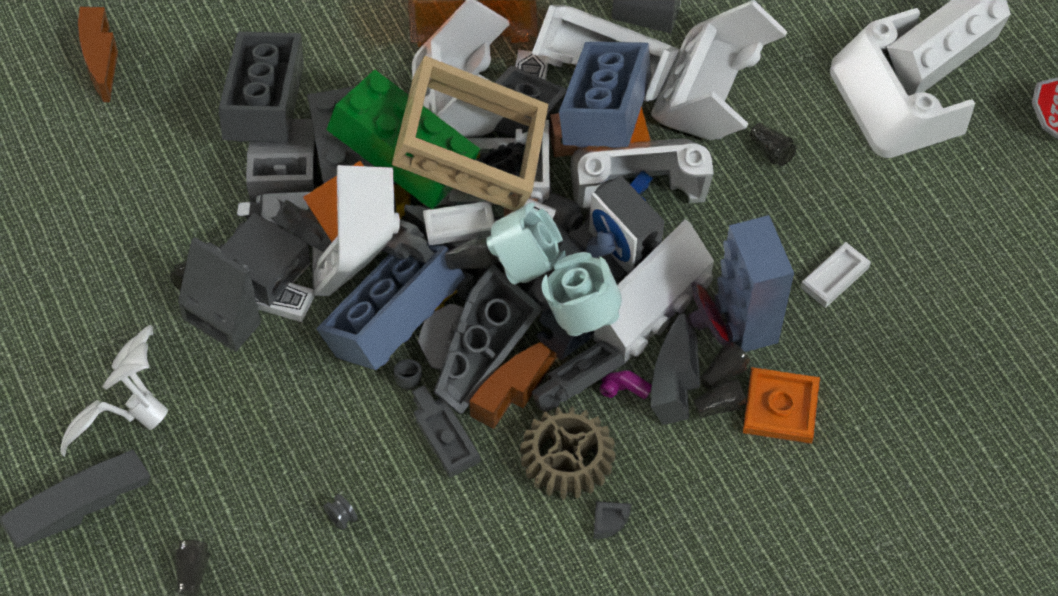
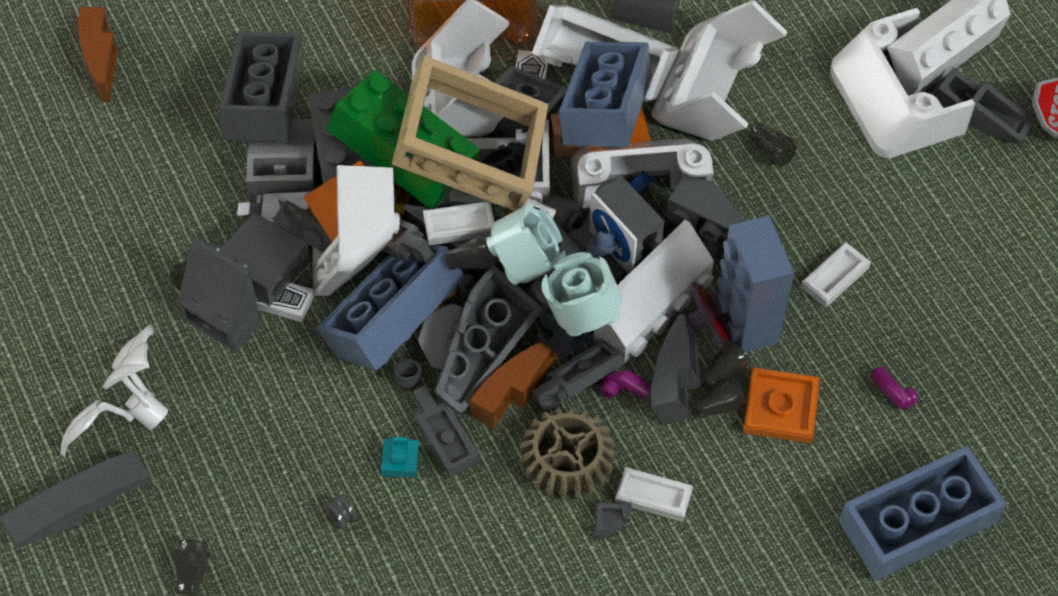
(400, 457): none -> teal tile
(654, 494): none -> white tile
(707, 211): none -> dark grey slope
(889, 386): none -> magenta arm
(921, 512): none -> sand blue brick
(992, 110): none -> dark grey slope

